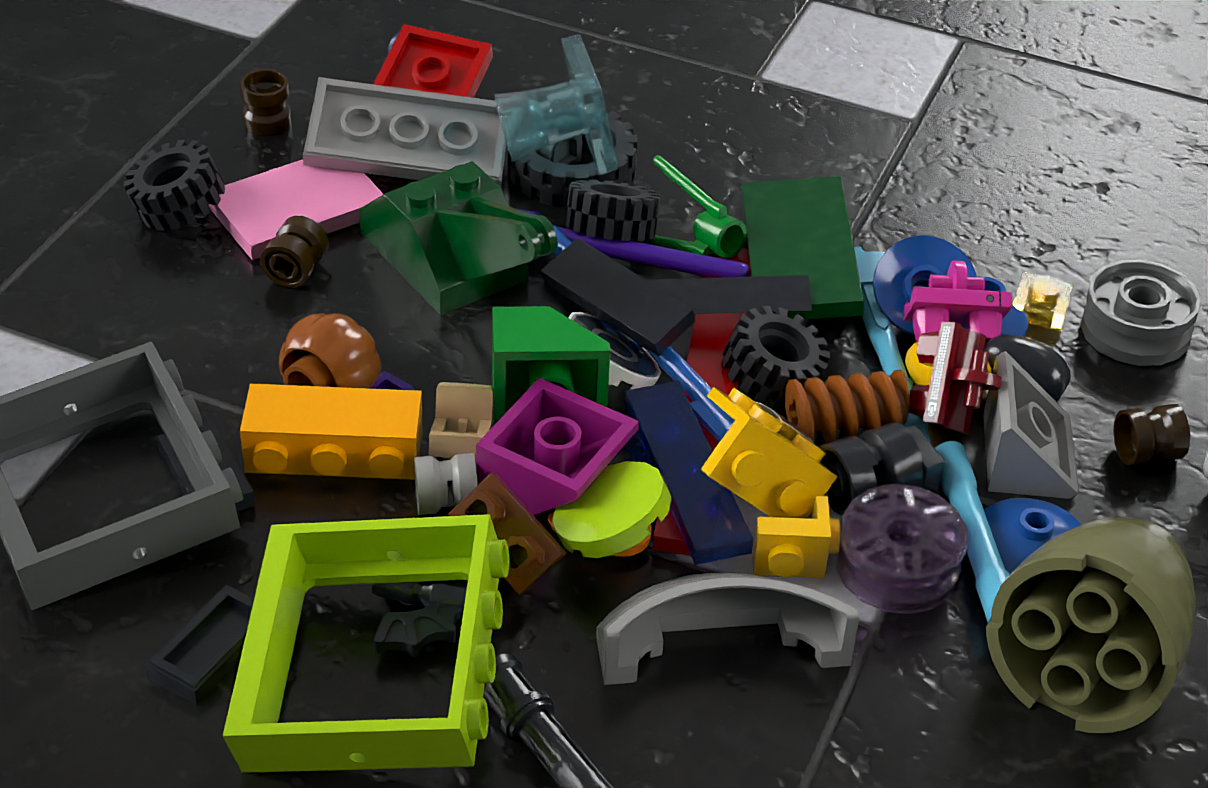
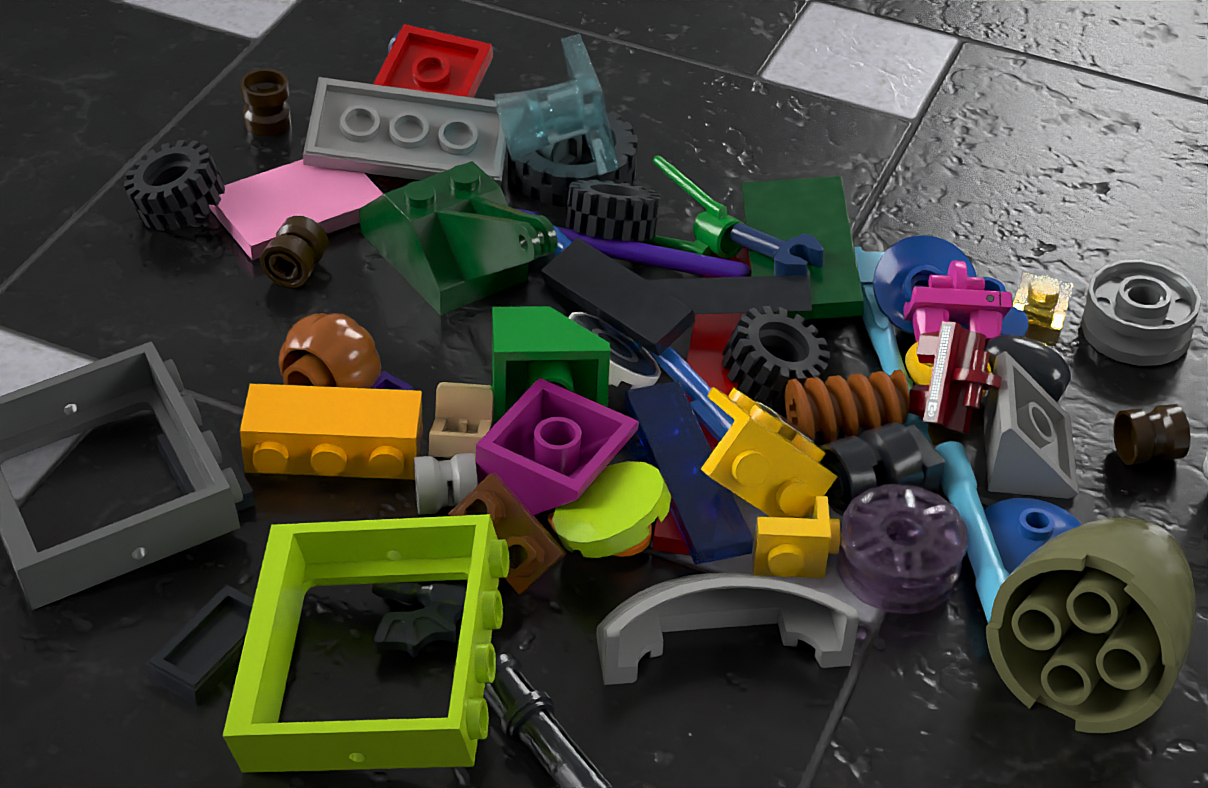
(789, 256): none -> dark blue bar

